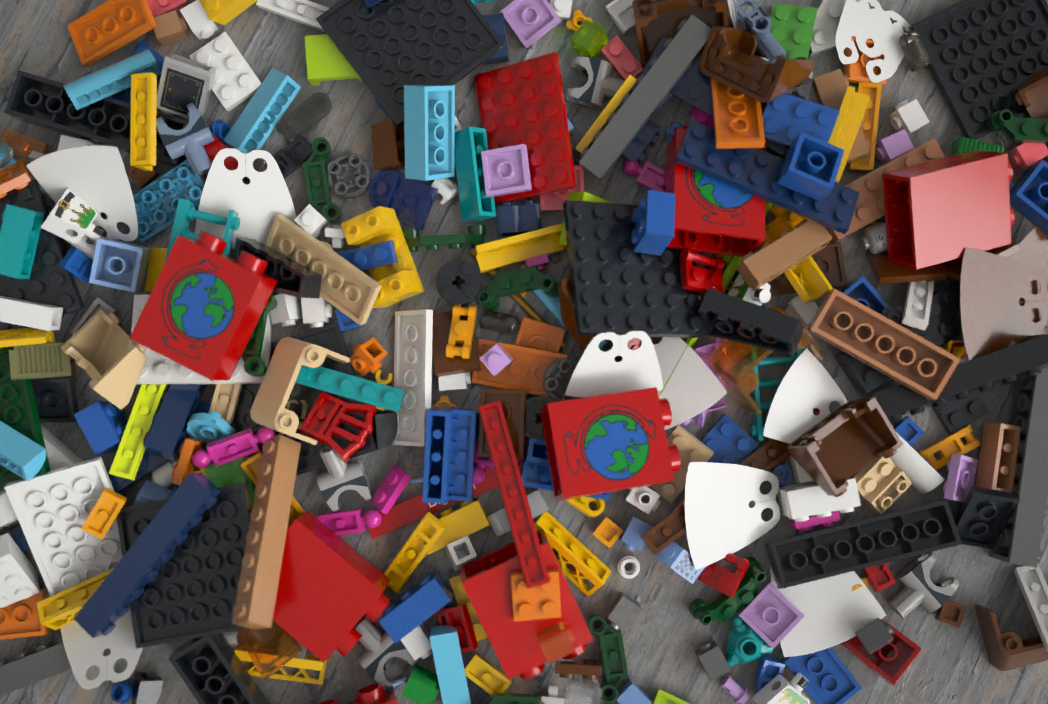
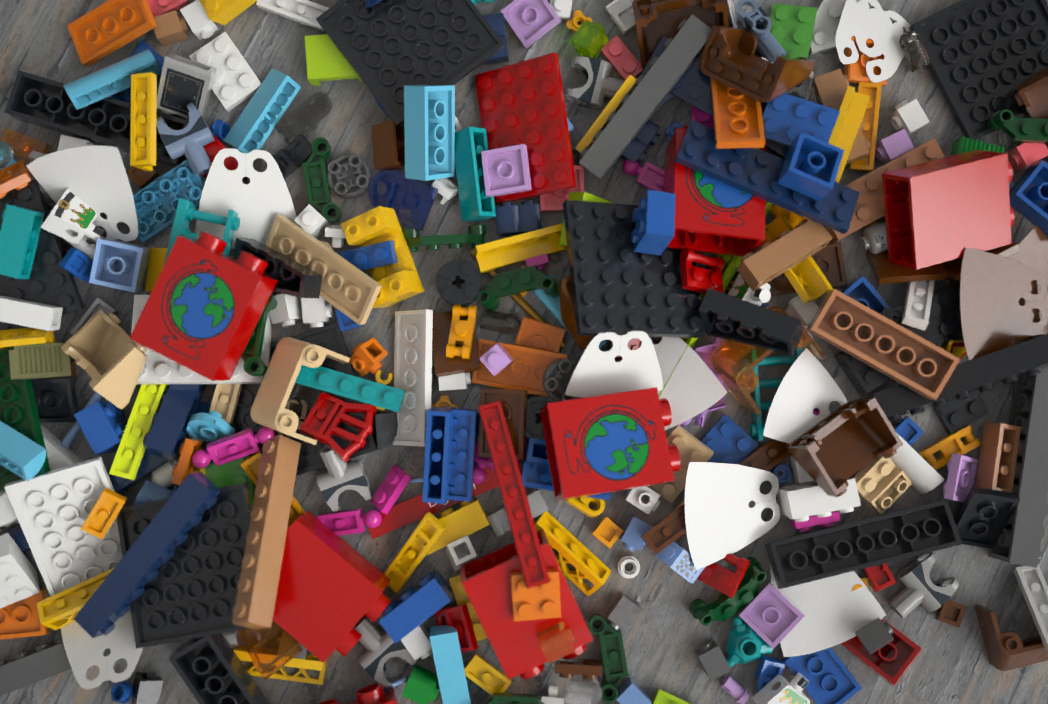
(75, 429): none -> light blue bar

